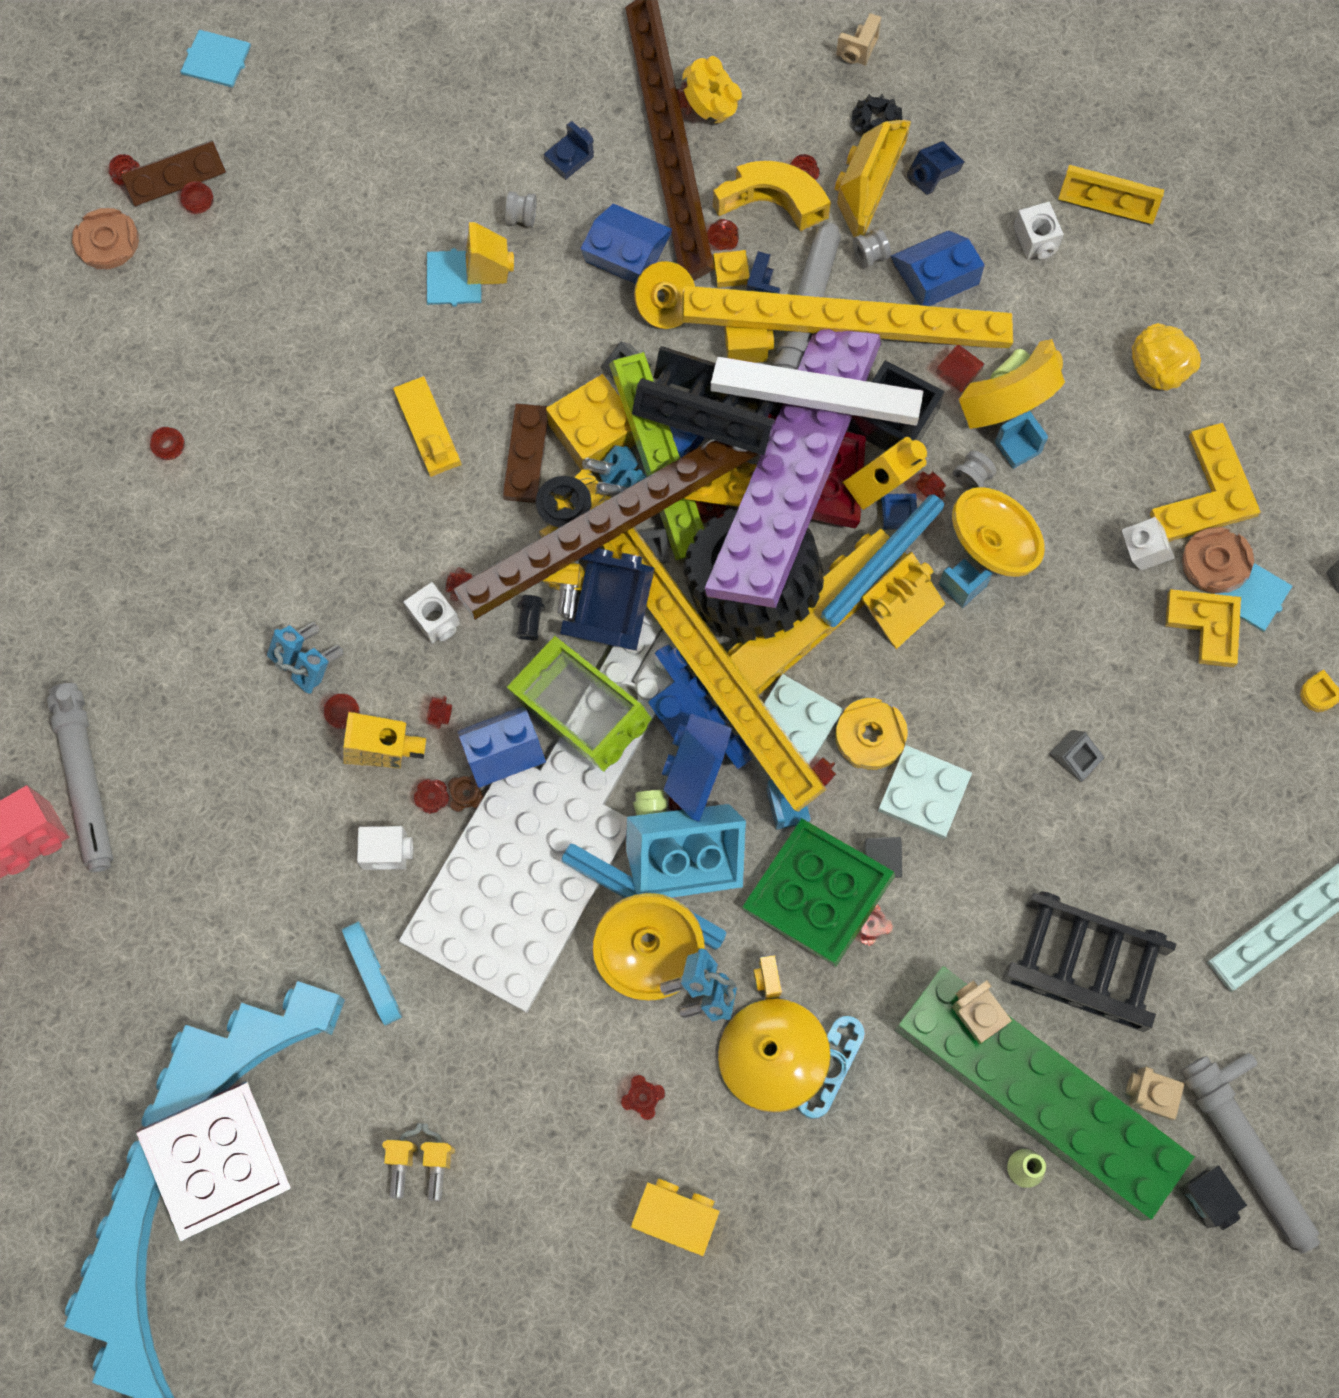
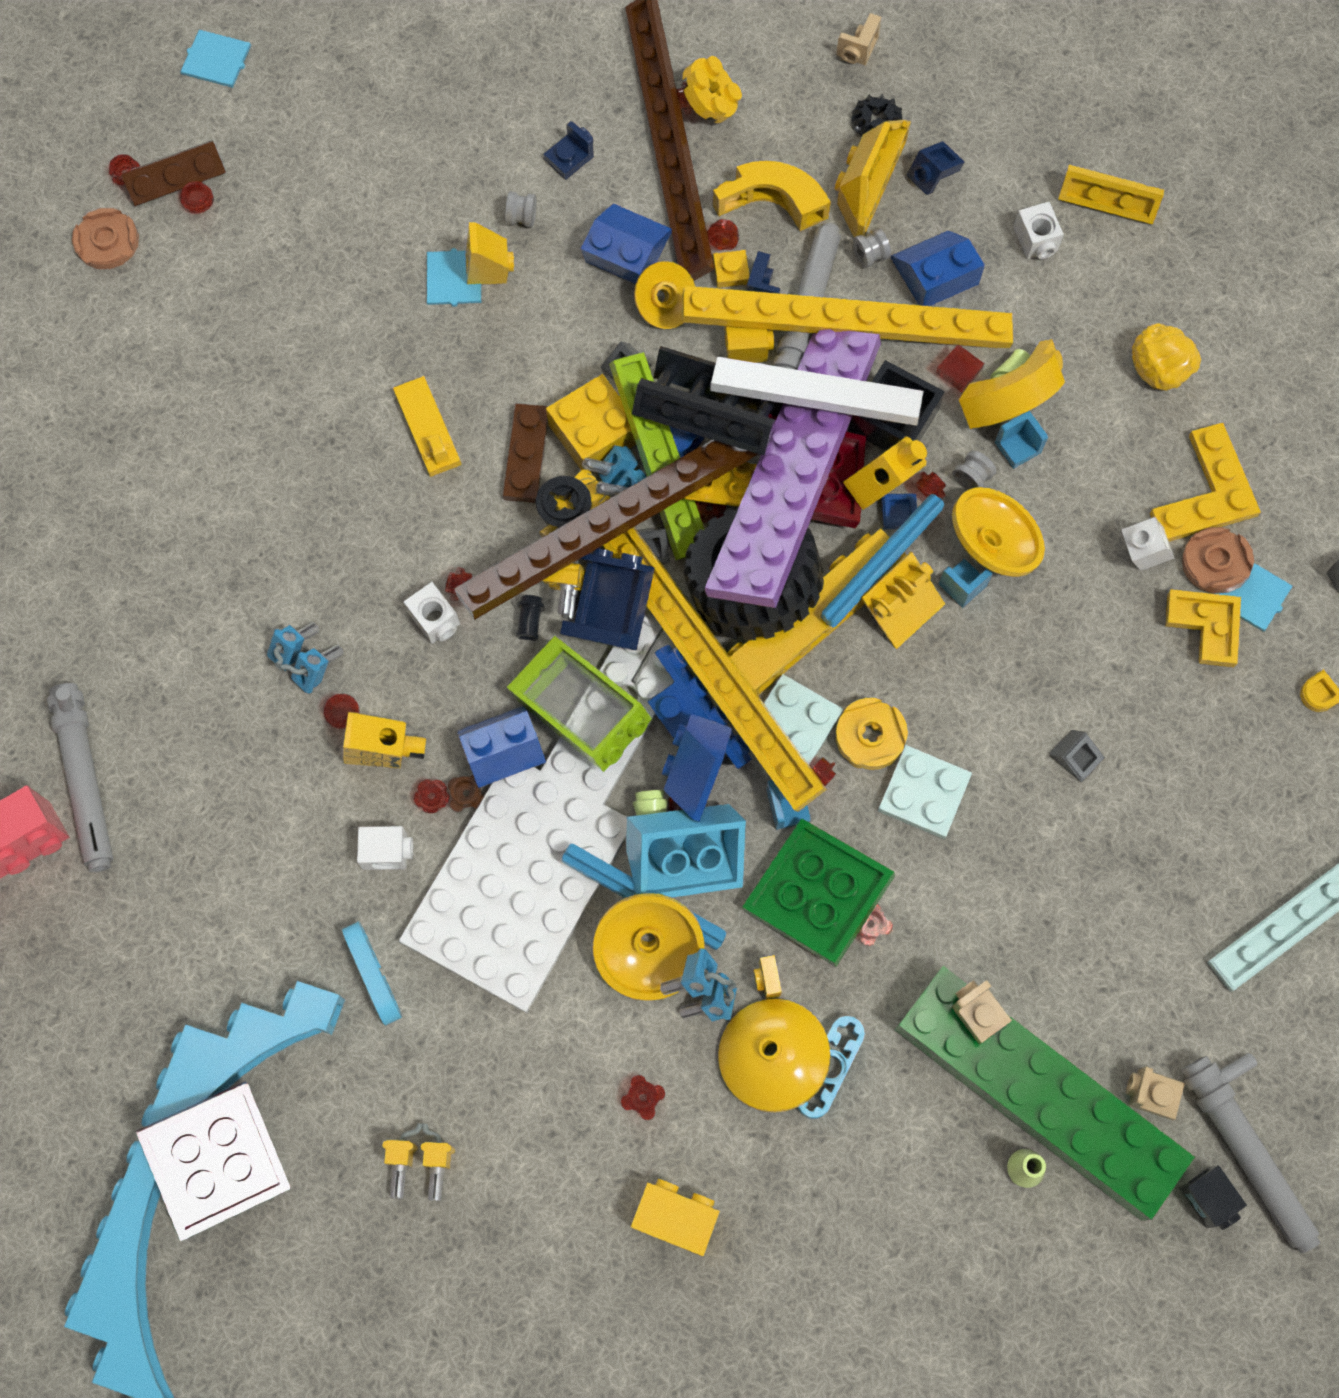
(163, 435): clear red plate -> none
(439, 712): clear red plate -> none
(807, 163): clear red plate -> none
(886, 852): dark grey slope -> none
(1097, 997): black fence -> none

